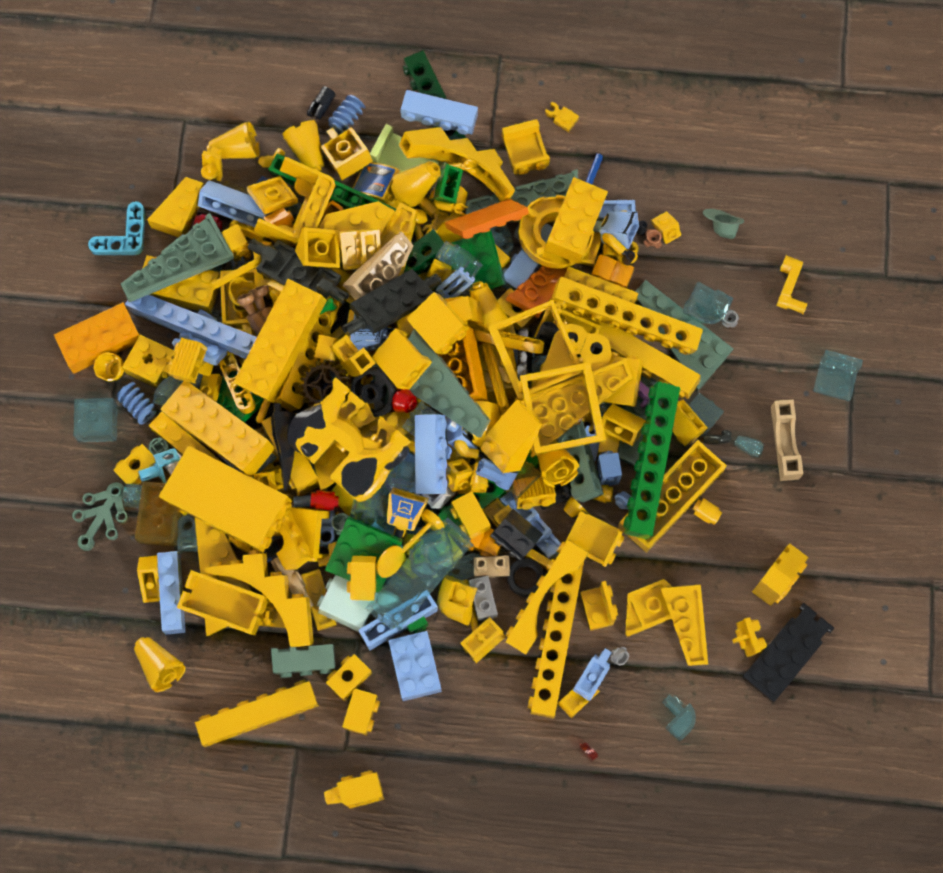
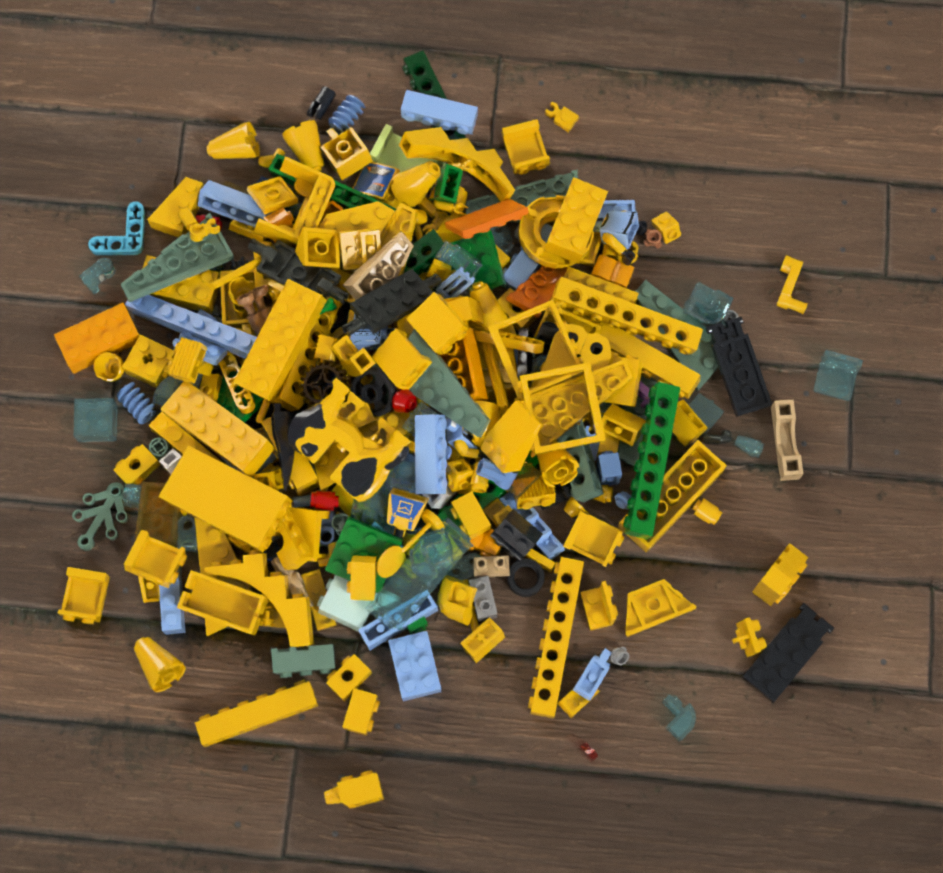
(84, 595): none -> yellow panel
(97, 274): none -> clear light blue leg
(155, 560): none -> yellow panel
(157, 470): medium azure bracket -> none
(197, 231): none -> yellow bar
(212, 164): yellow hips -> none
(237, 242): yellow brick -> none
(525, 631): yellow arch -> none
(594, 168): blue bar -> none
(688, 619): yellow wing -> none
(723, 223): sand green piece -> none
(739, 367): none -> black hinge

